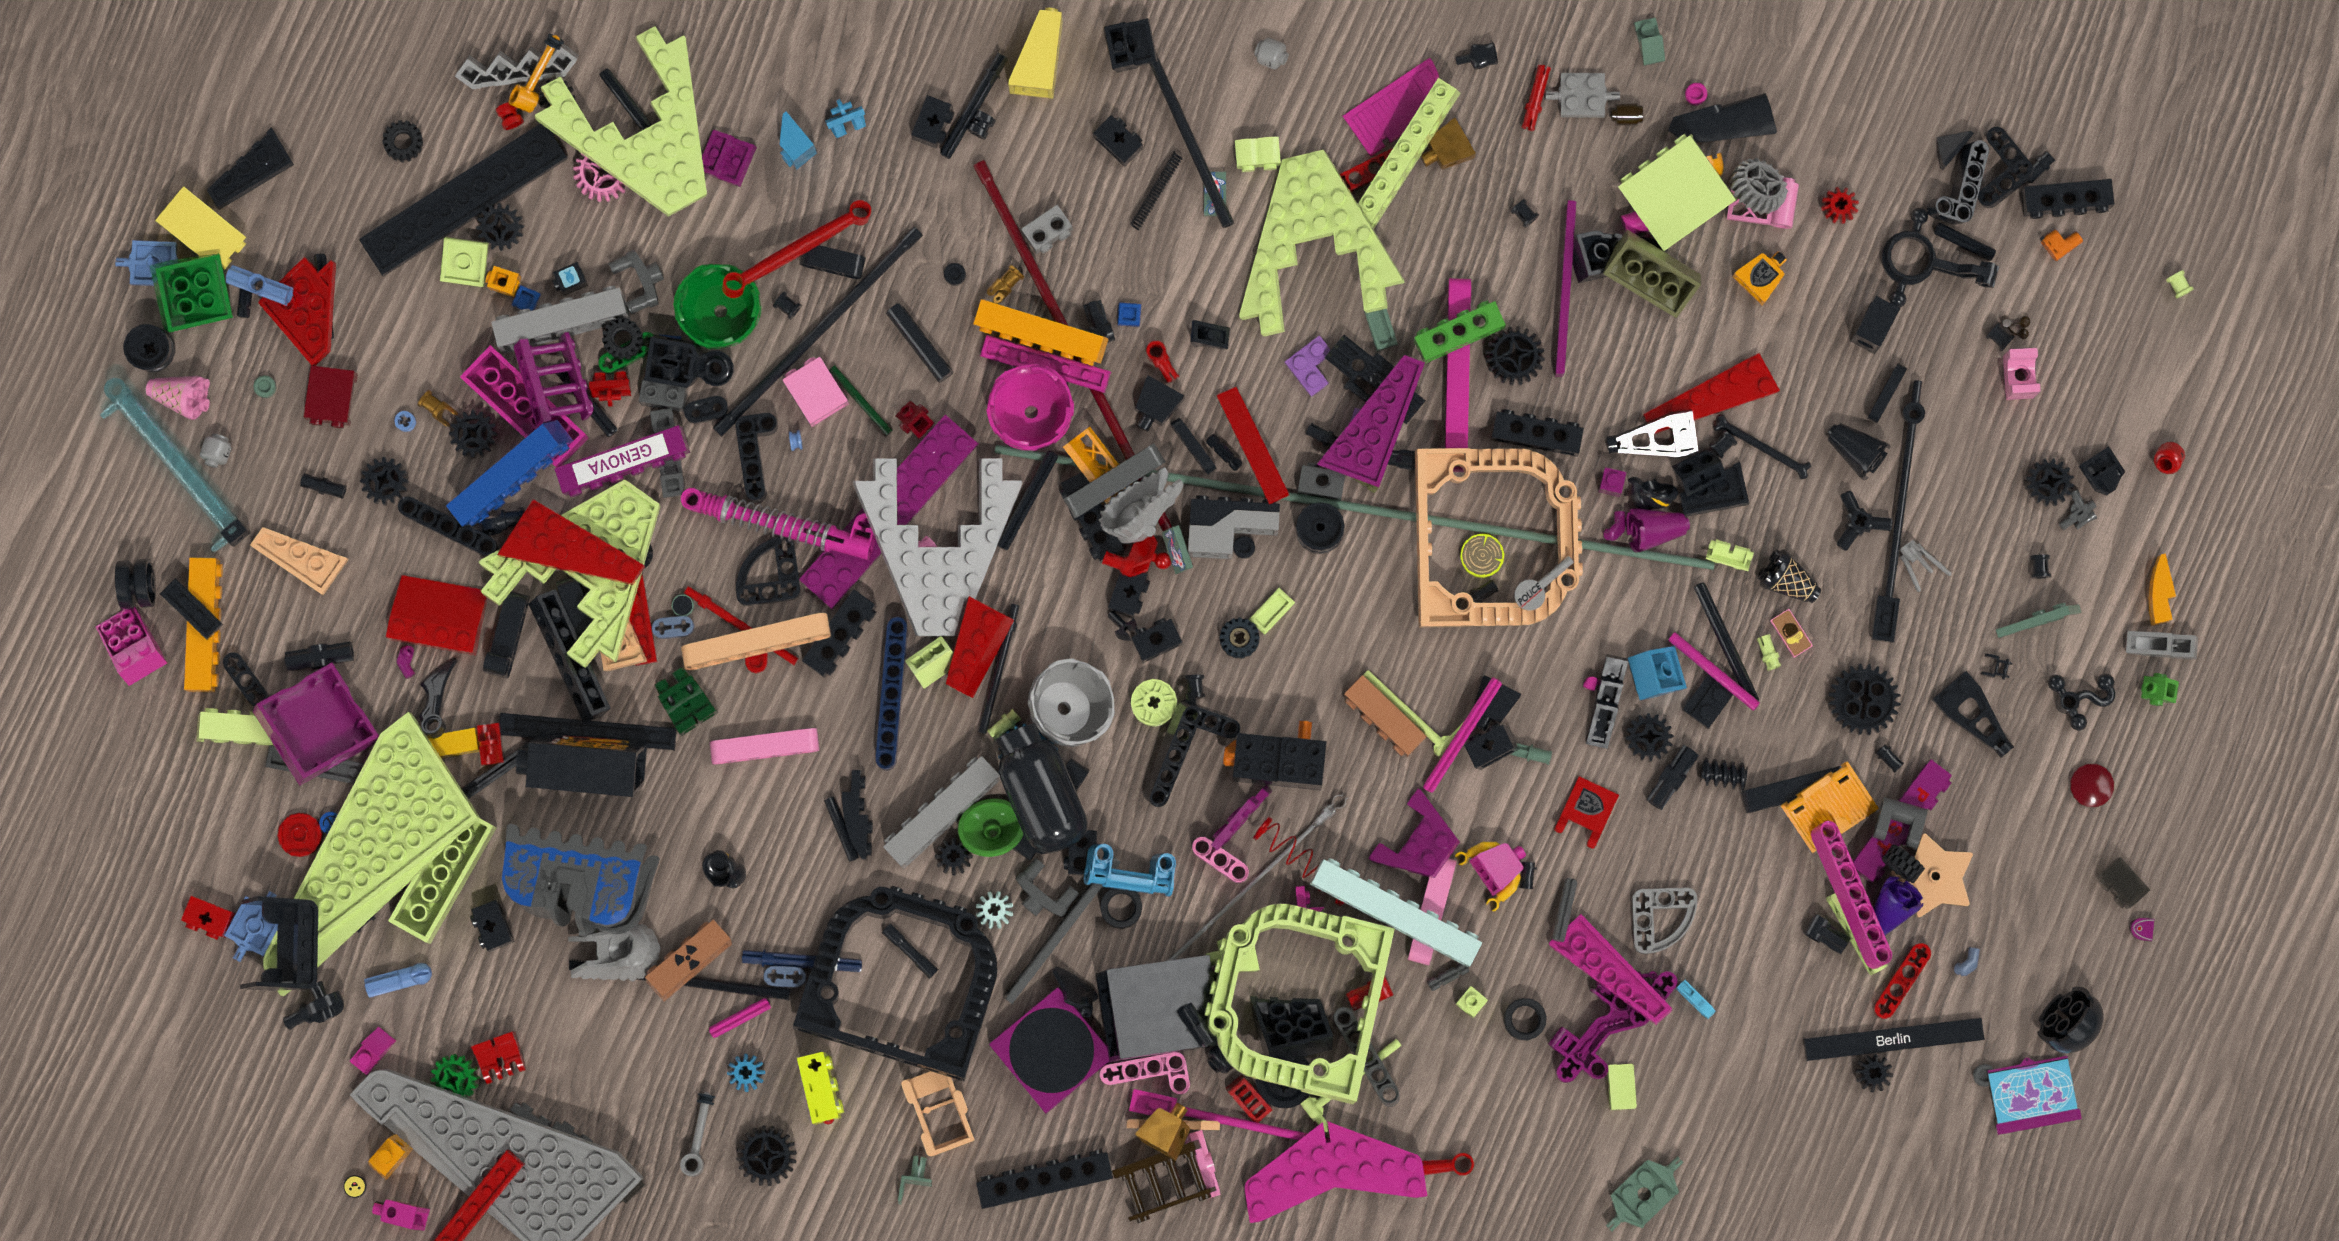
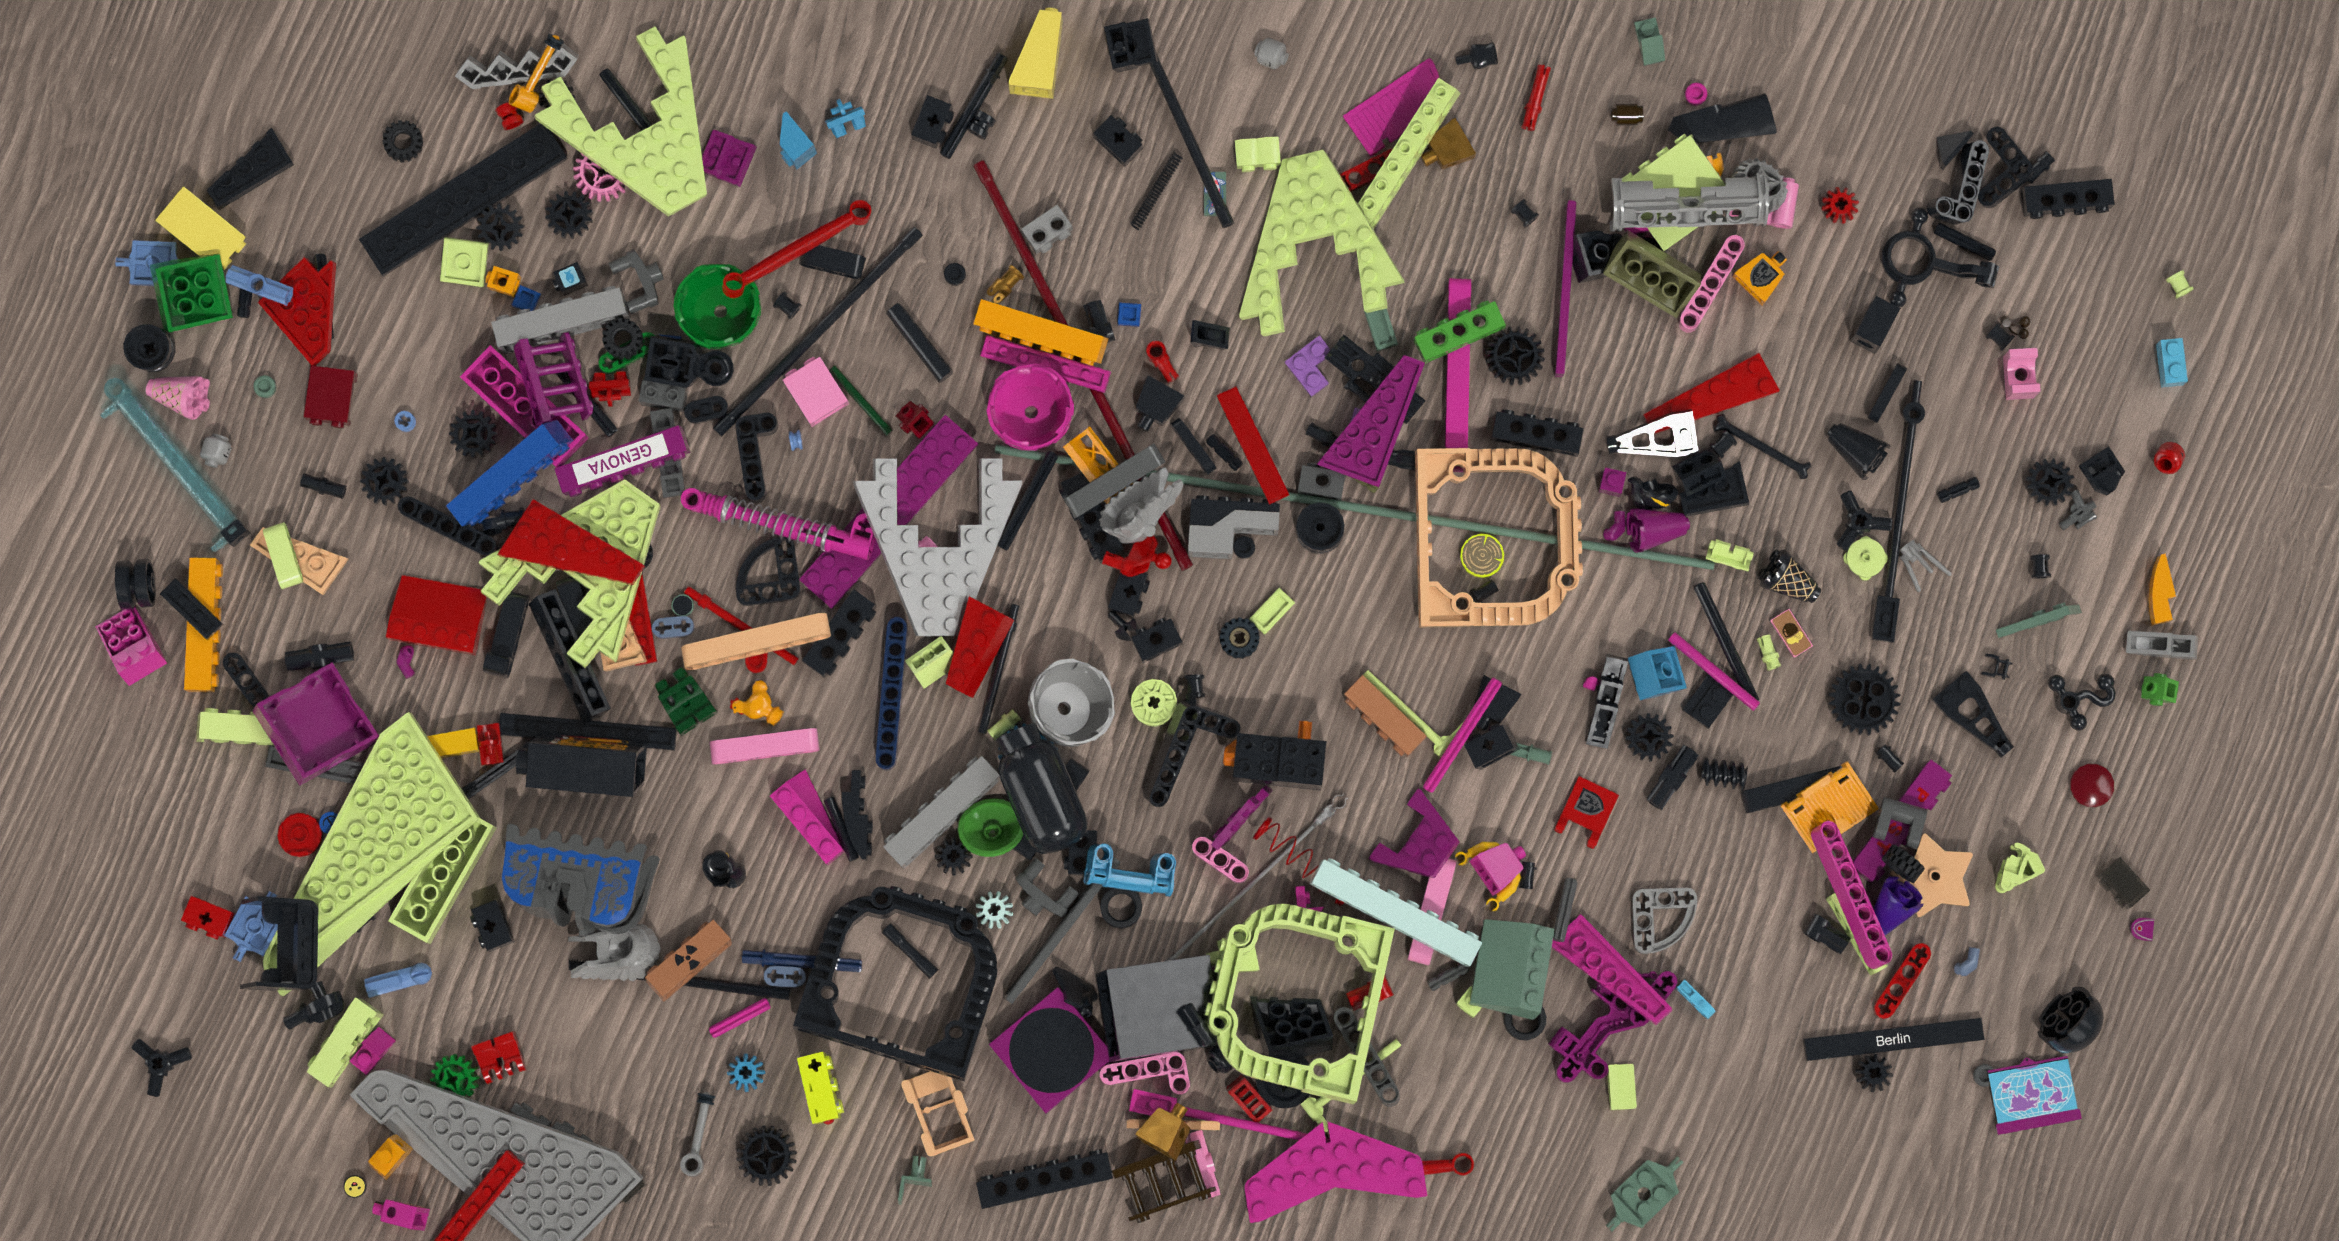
(169, 1060): none -> black bush
(283, 555): none -> yellowish green beam
(344, 1042): none -> yellowish green wedge
(434, 687): black piece -> none
(435, 407): pearl gold piece -> none
(560, 215): none -> black gear
(758, 705): none -> light orange animal
(804, 809): none -> dark pink wedge
(1177, 550): sand green tile -> none
(1512, 967): none -> sand green slope
(1531, 594): light grey piece -> none
(1582, 95): light grey plate -> none
(1637, 197): none -> light grey piece
(1716, 274): none -> bright pink beam
(1865, 558): none -> yellowish green piece
(1958, 489): none -> black axle
(2018, 869): none -> yellowish green piece
(2059, 247): orange piece -> none
(2171, 362): none -> medium azure brick

